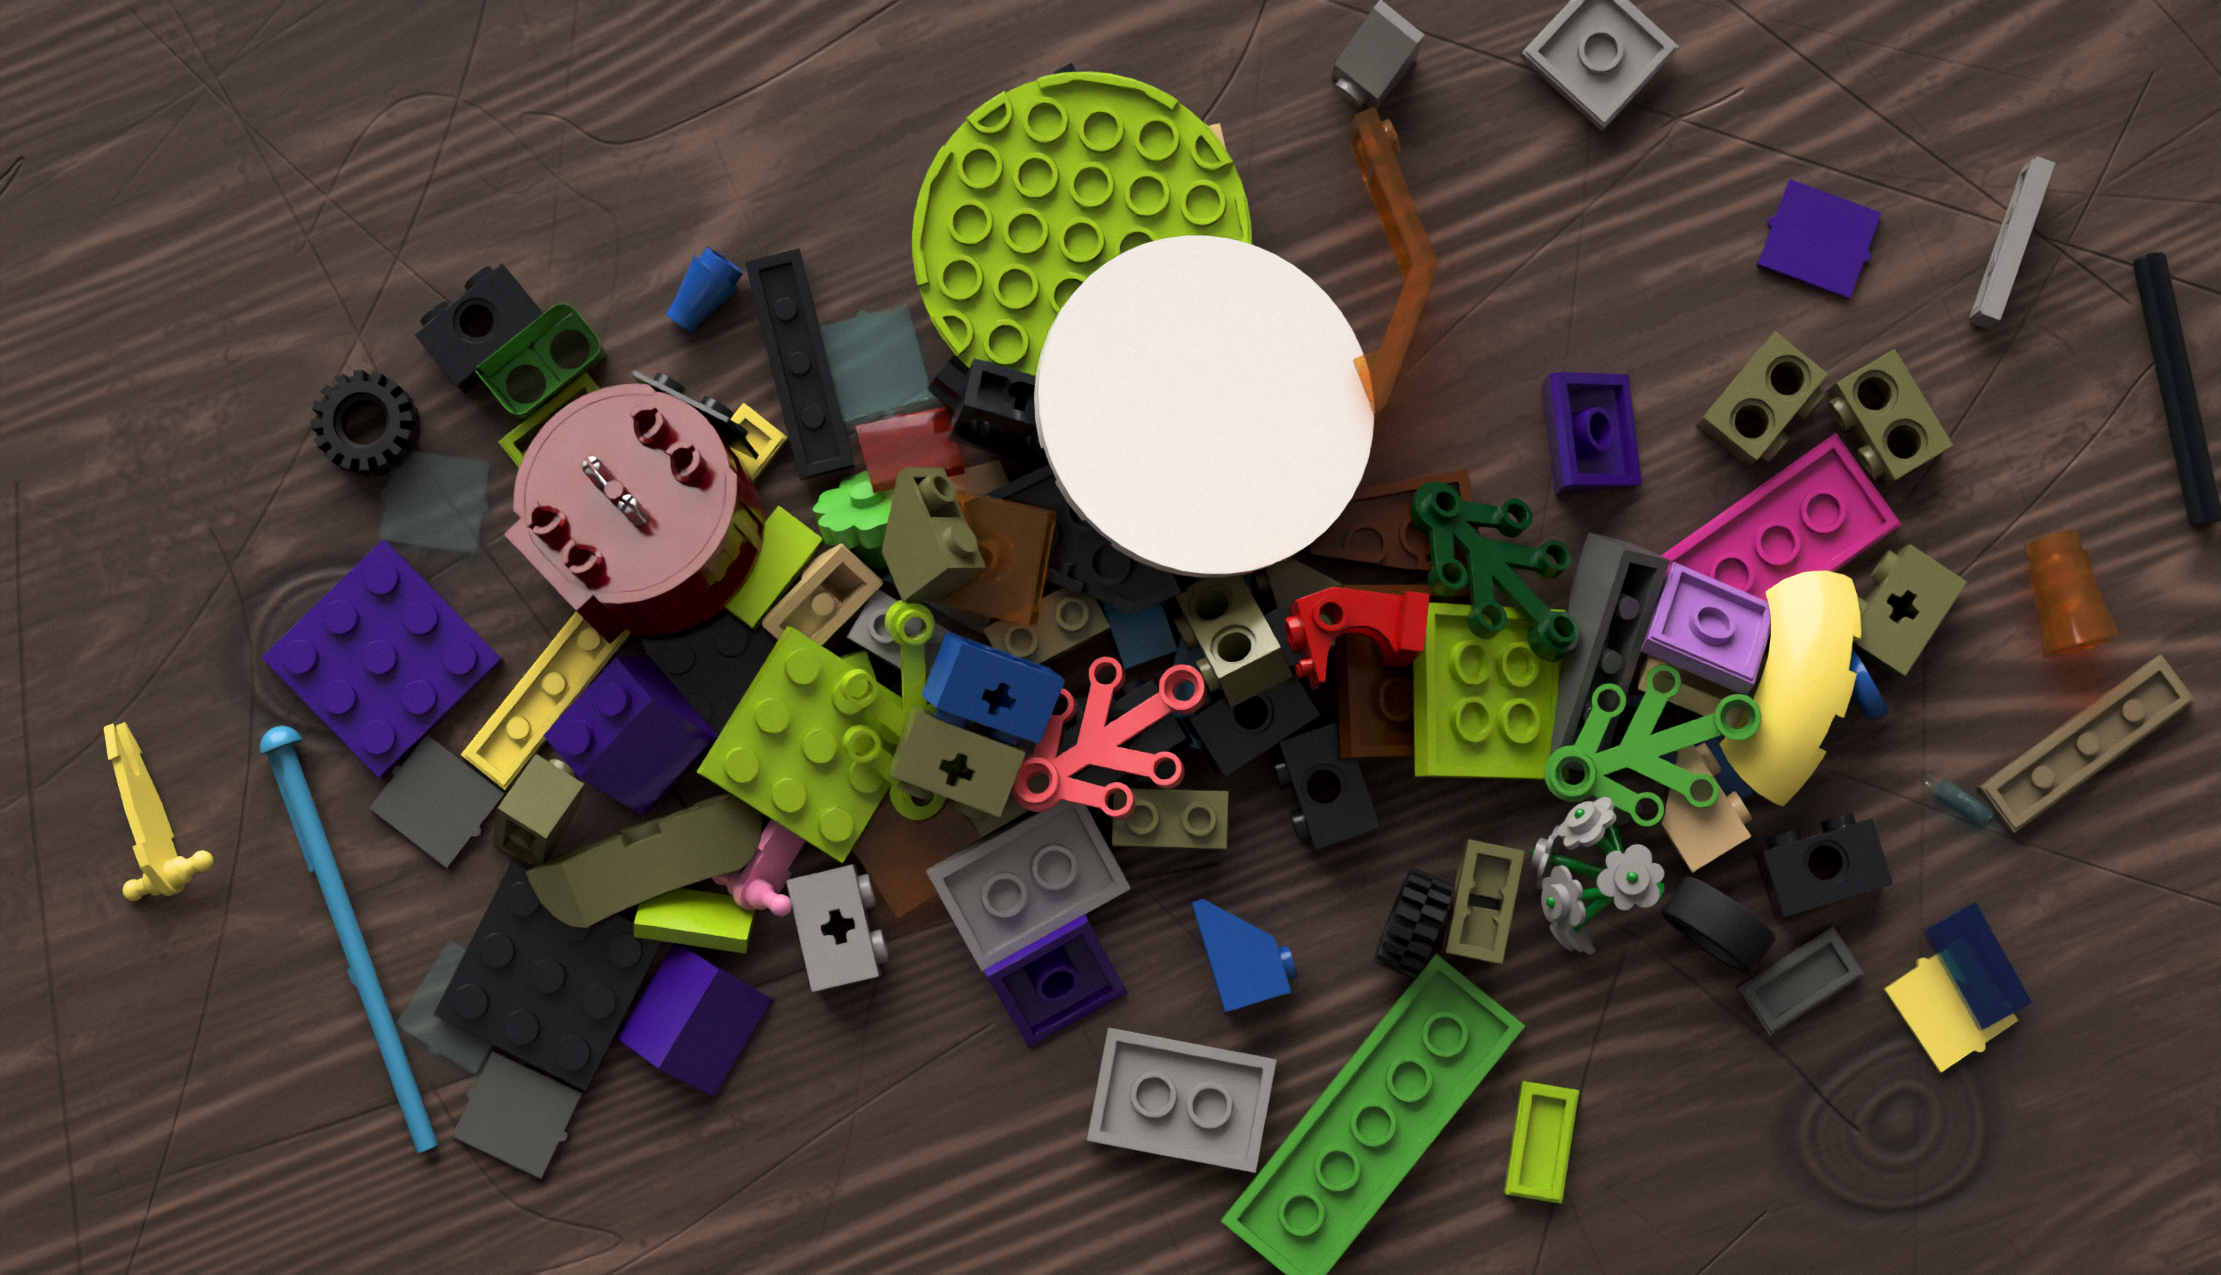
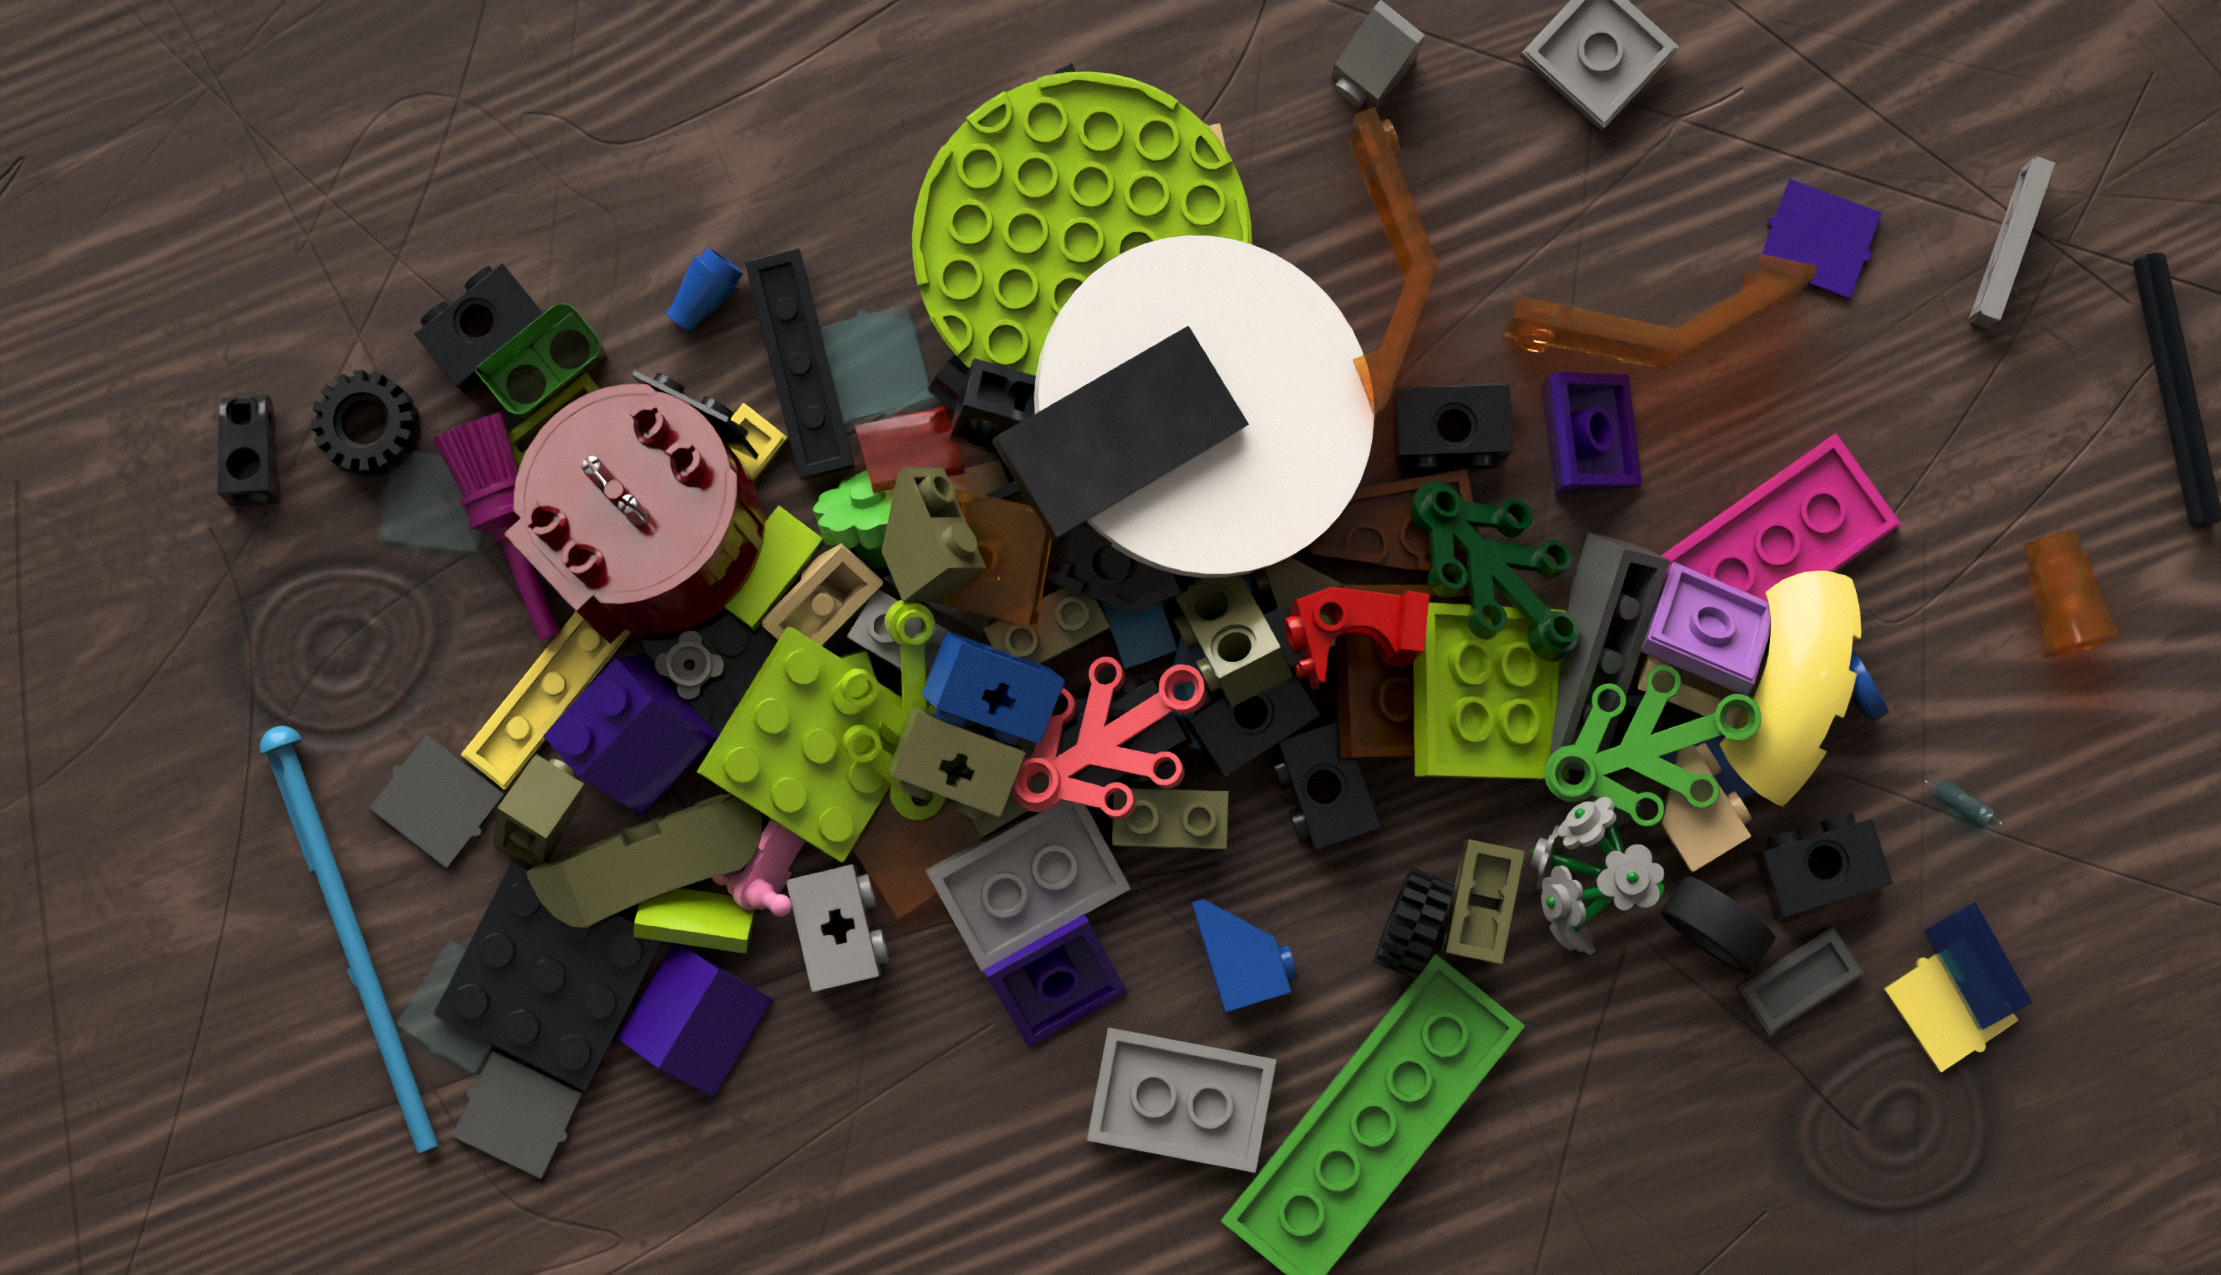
(155, 851): light yellow piece -> none
(247, 451): none -> black leg
(382, 658): dark purple plate -> none
(486, 474): none -> magenta piece
(689, 648): none -> light grey plate
(1120, 433): none -> black tile
(1481, 407): none -> black brick
(1541, 1142): lime tile -> none
(1544, 324): none -> clear orange windscreen
(1754, 393): olive brick -> none
(1902, 411): olive brick -> none
(1928, 597): olive brick -> none
(2085, 744): dark tan tile -> none

